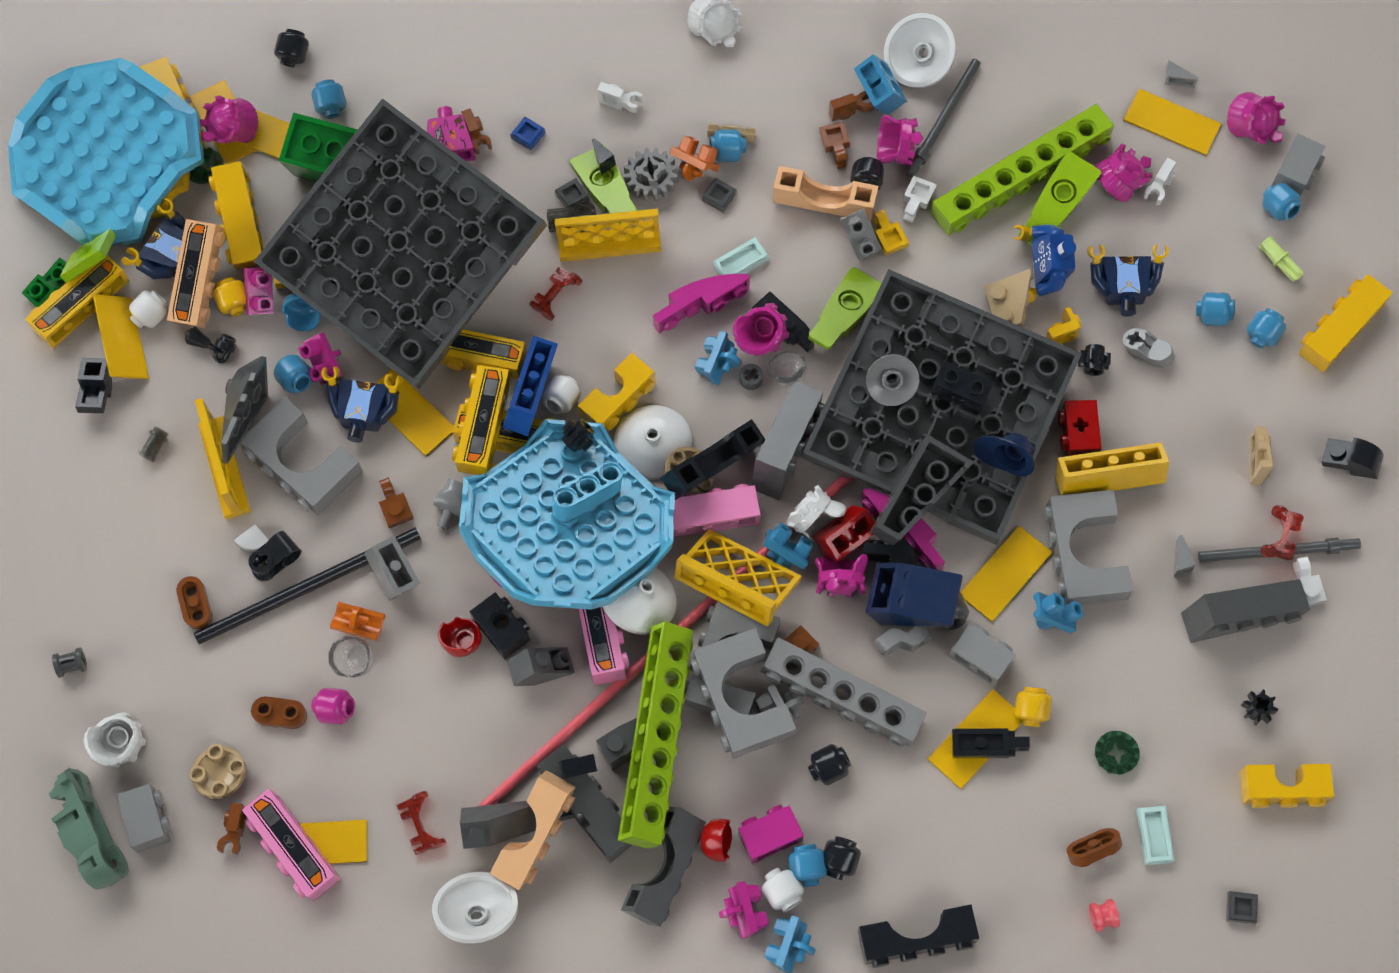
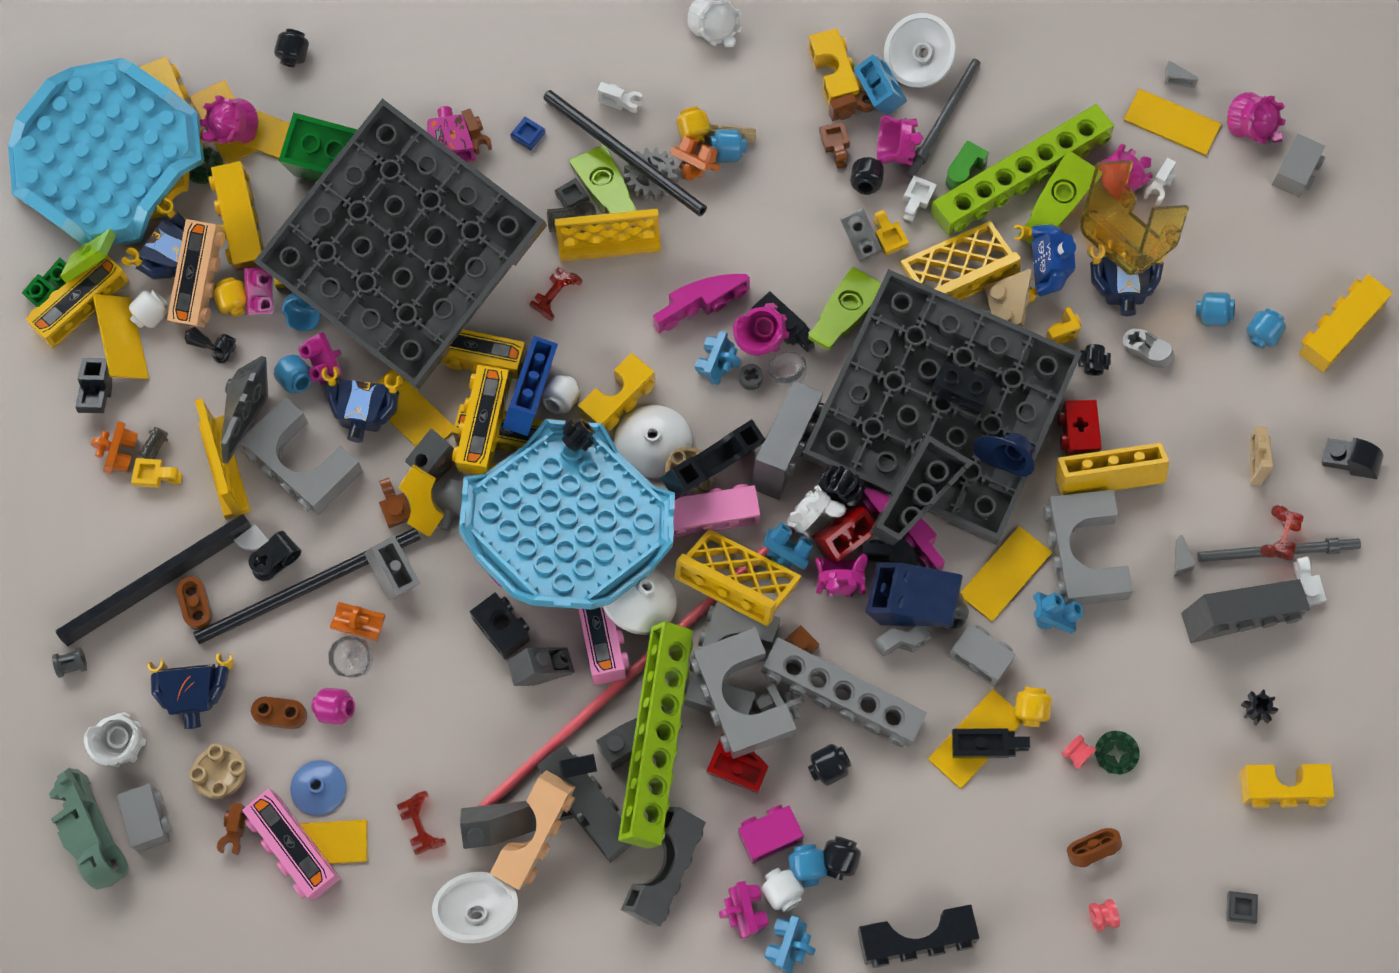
(121, 437): none -> orange hips
(151, 473): none -> yellow plate
(152, 581): none -> black tile
(189, 688): none -> dark blue torso
(324, 799): none -> medium blue dish
(328, 98): dark azure head -> none
(418, 489): none -> yellow tile
(432, 455): none -> dark grey torso
(460, 637): red hair -> none
(592, 481): medium azure beam -> none
(604, 156): piece -> none
(625, 153): none -> black piece
(694, 123): none -> yellow head
(716, 839): red hair -> none
(719, 195): dark grey tile -> none
(741, 259): light aqua tile -> none
(744, 771): none -> red wing
(798, 190): light nougat arch -> none
(829, 50): none -> yellow arch
(842, 485): none -> black gear
(895, 391): light grey dish -> none
(964, 164): none -> bright green leg
(971, 280): none -> yellow fence
(1078, 751): none -> coral wheel
(1111, 221): none -> clear yellow windscreen
(1155, 835): light aqua tile -> none
(1281, 202): dark azure head -> none
(1281, 259): yellowish green axle -> none

